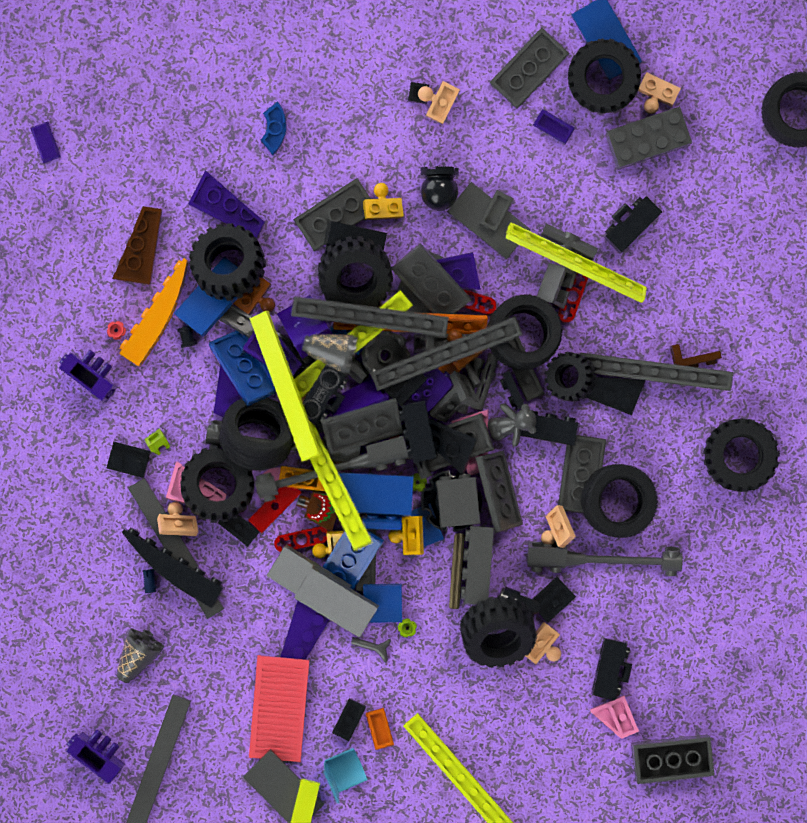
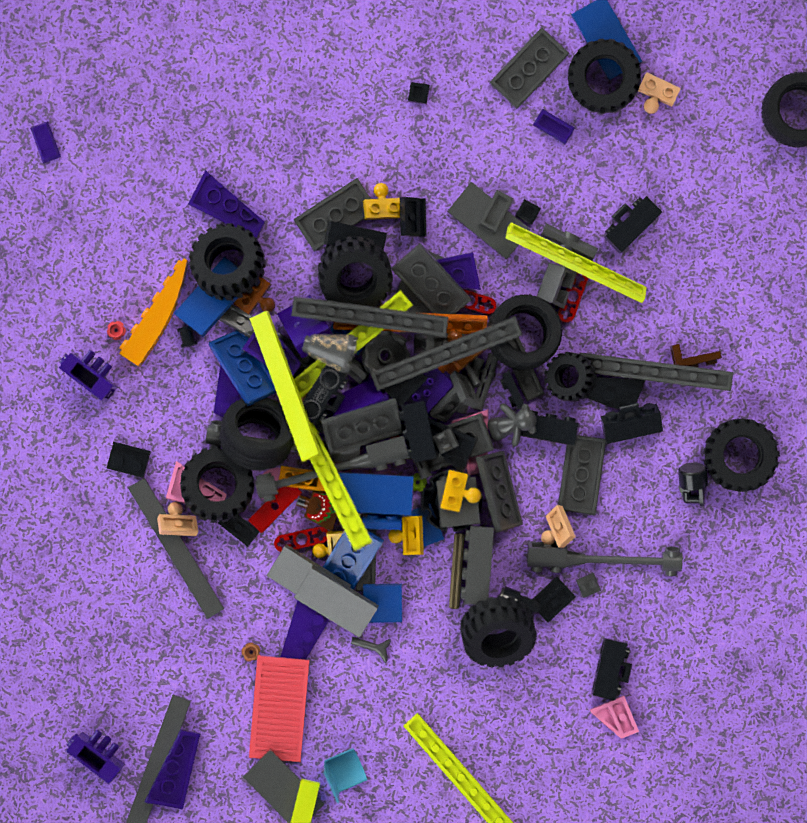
(137, 654): dark grey cone -> none
(140, 251): reddish brown wing -> none
(149, 581): dark blue pin -> none
(156, 440): lime tile -> none
(174, 776): none -> dark purple wing
(175, 570): black slope -> none
(245, 652): none -> nougat plate
(275, 129): blue tile -> none
(349, 719): black plate -> none
(379, 728): orange tile -> none
(402, 628): lime plate -> none
(413, 217): none -> black plate
(439, 188): black tile -> none
(441, 101): light nougat plate -> none
(446, 441): none -> dark grey tile
(455, 492): none -> yellow plate
(527, 212): none -> black tile
(545, 638): light nougat plate -> none
(588, 585): none -> dark grey tile
(631, 422): none -> black piece
(645, 508): black tyre -> none
(648, 138): dark grey brick -> none
(672, 759): dark grey brick -> none
(693, 477): none -> black piece

